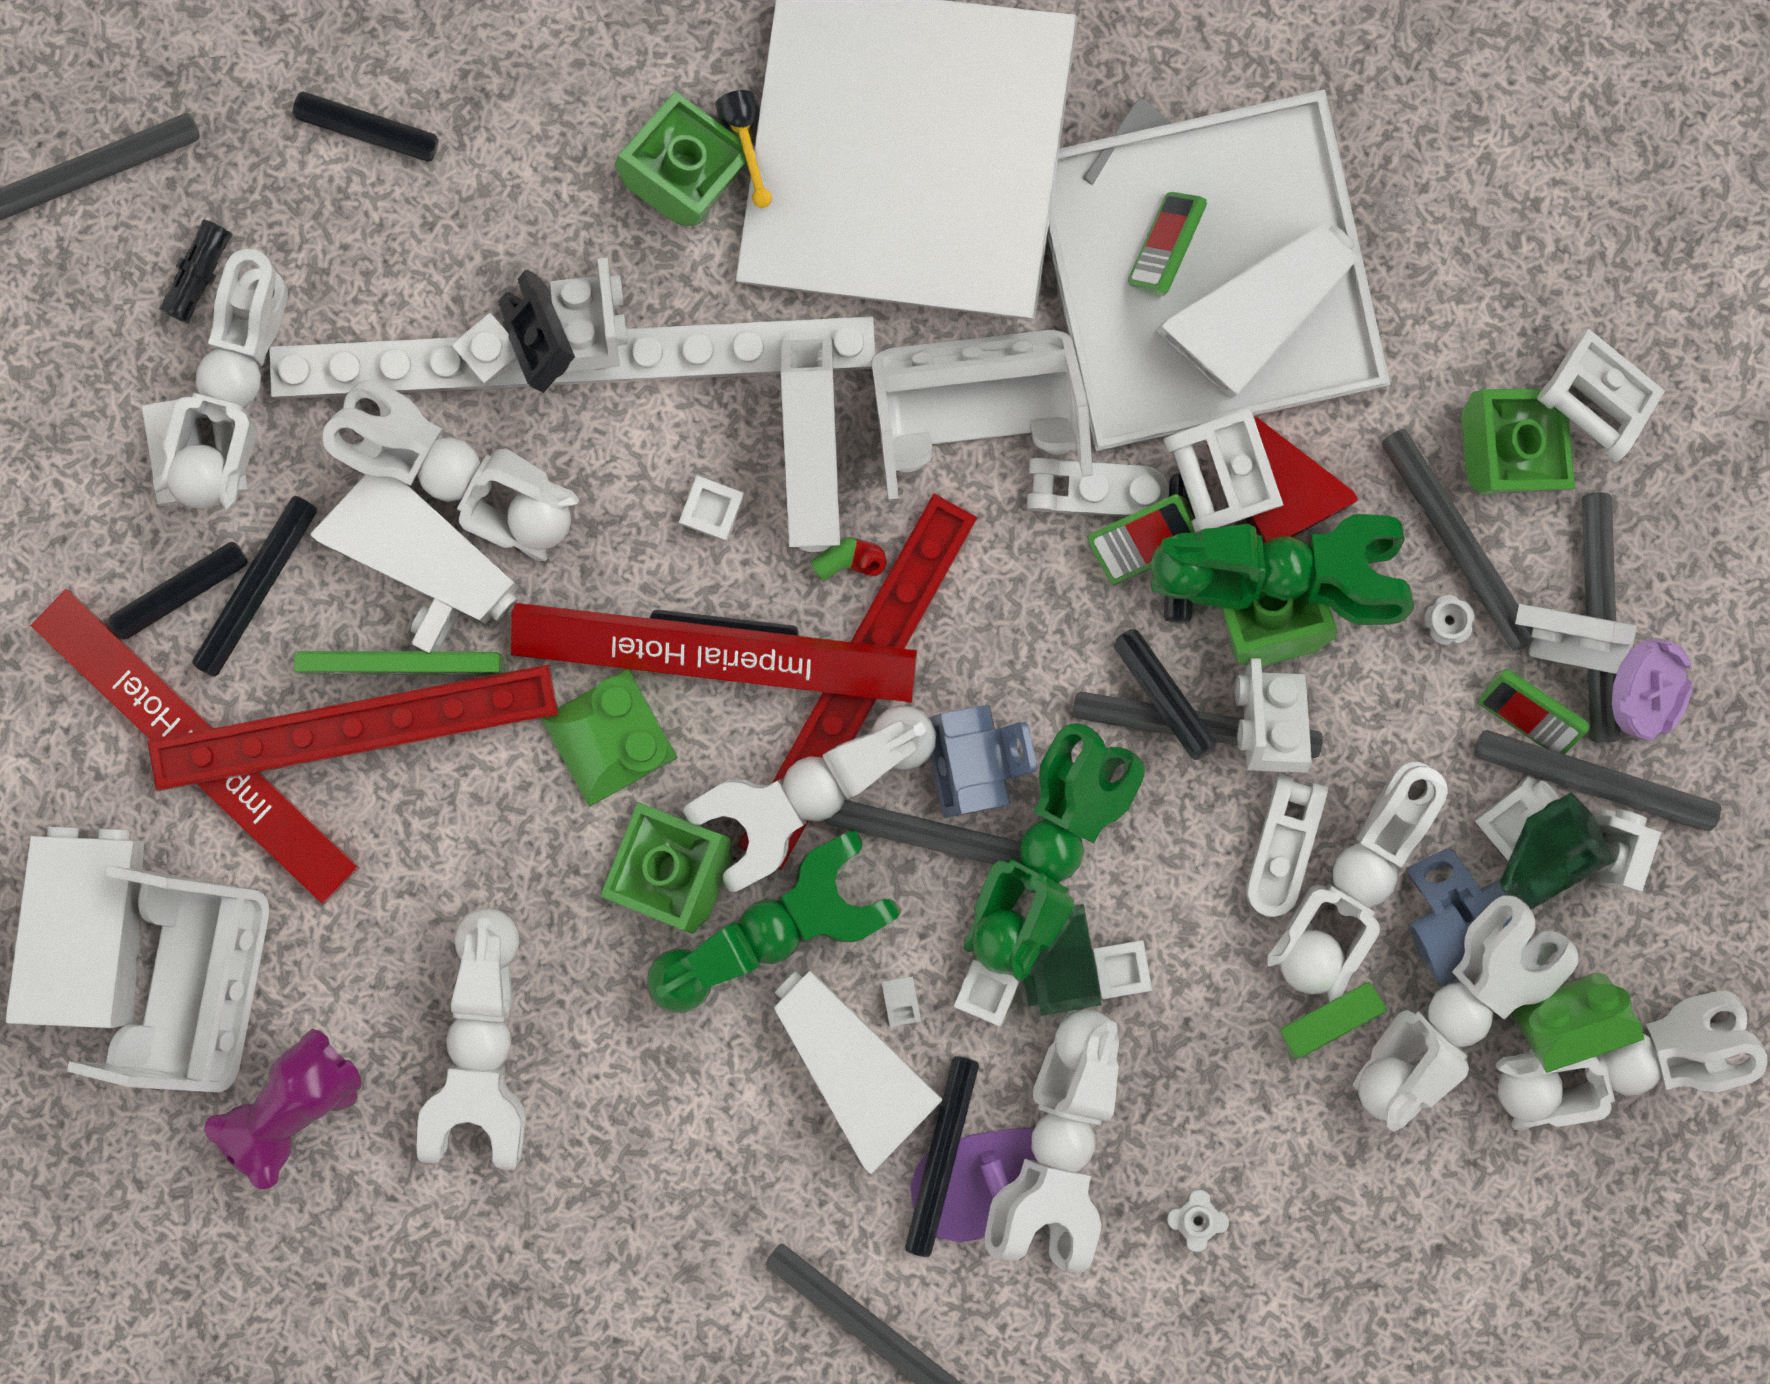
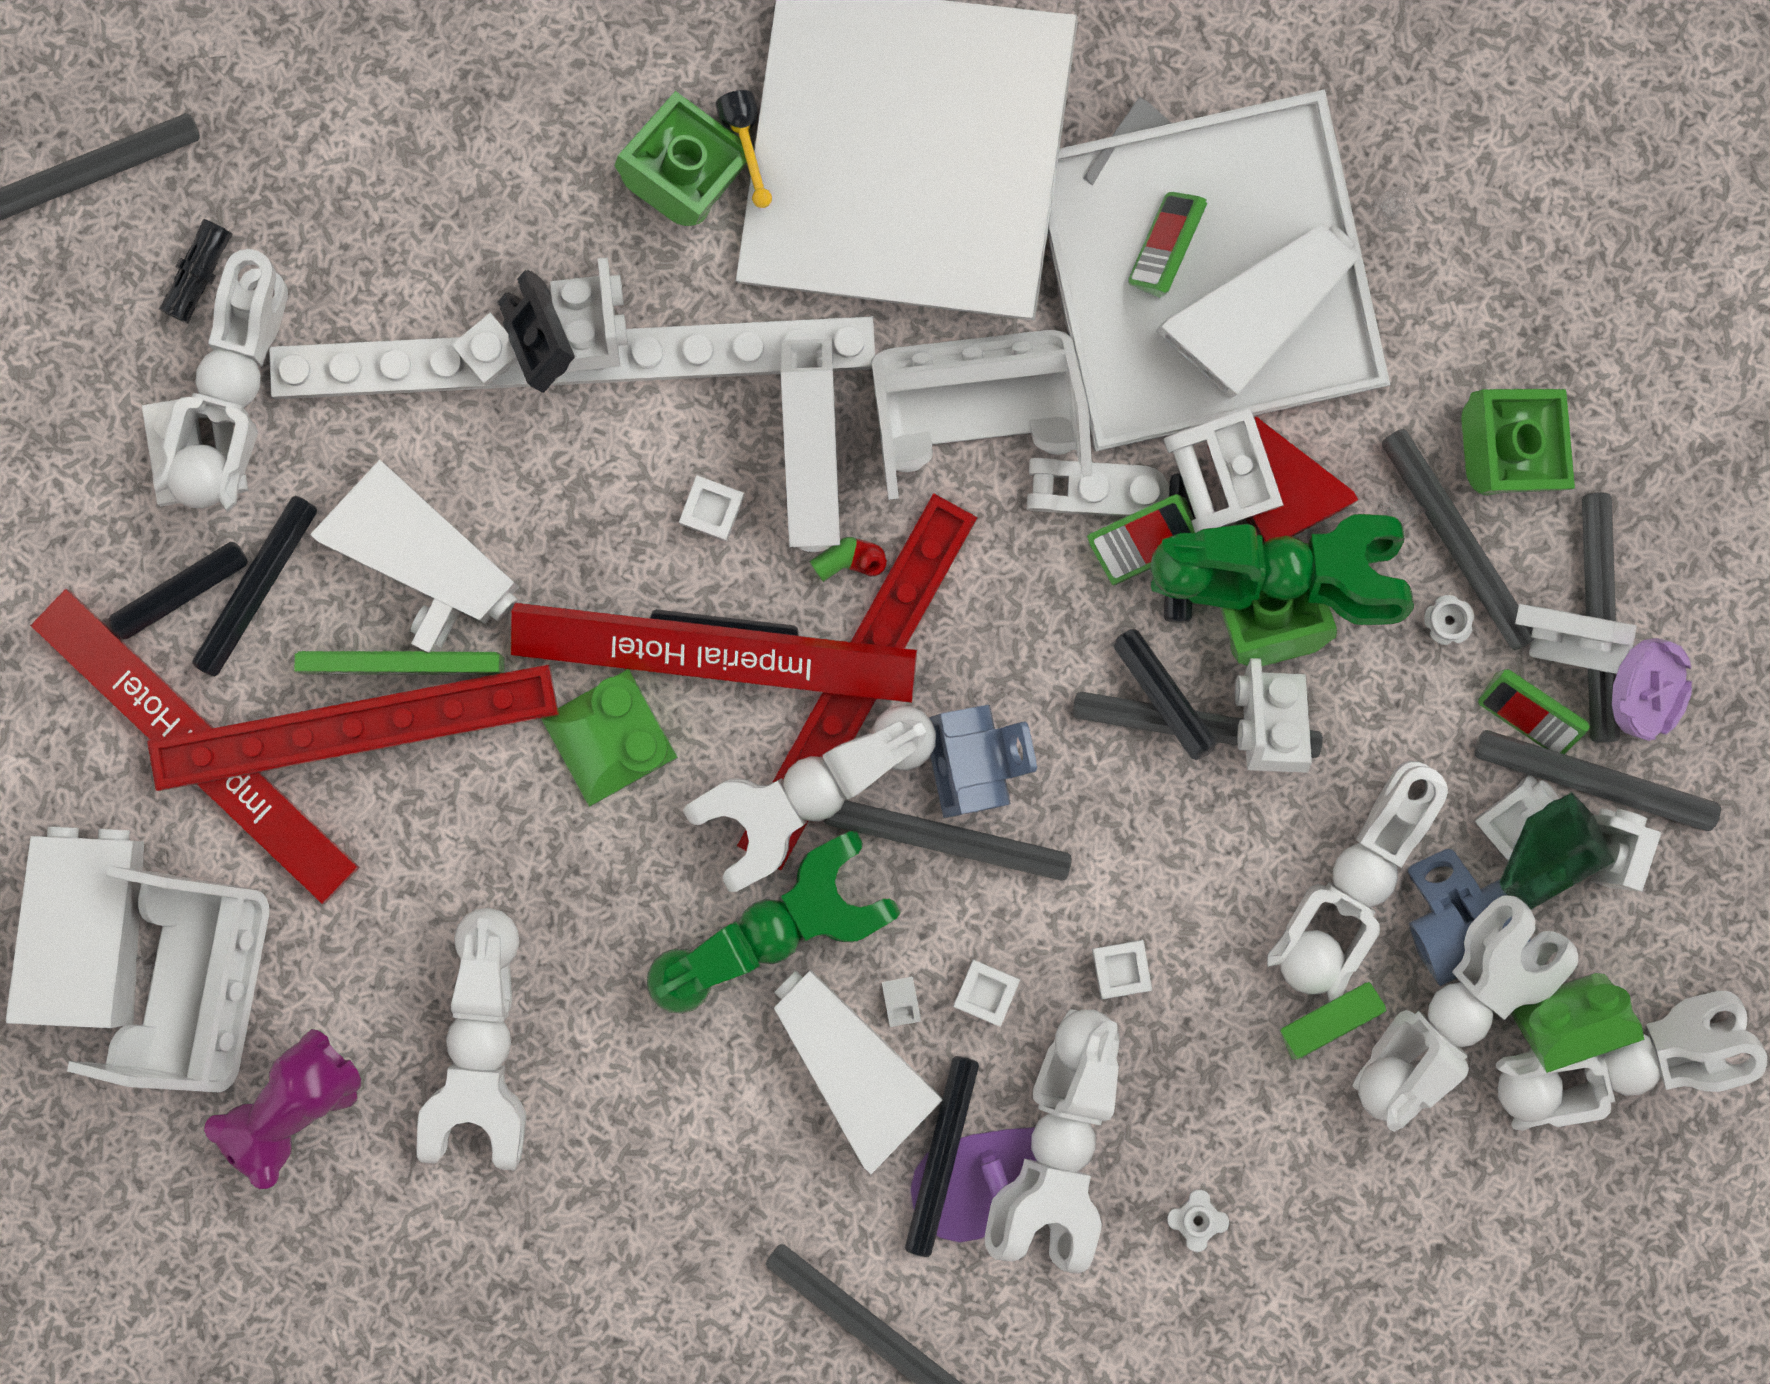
(365, 126): black axle -> none
(407, 446): white piece -> none
(668, 869): bright green slope -> none
(1065, 972): clear green slope -> none
(1075, 804): green piece -> none
(1284, 847): white plate -> none
(1610, 384): white plate -> none

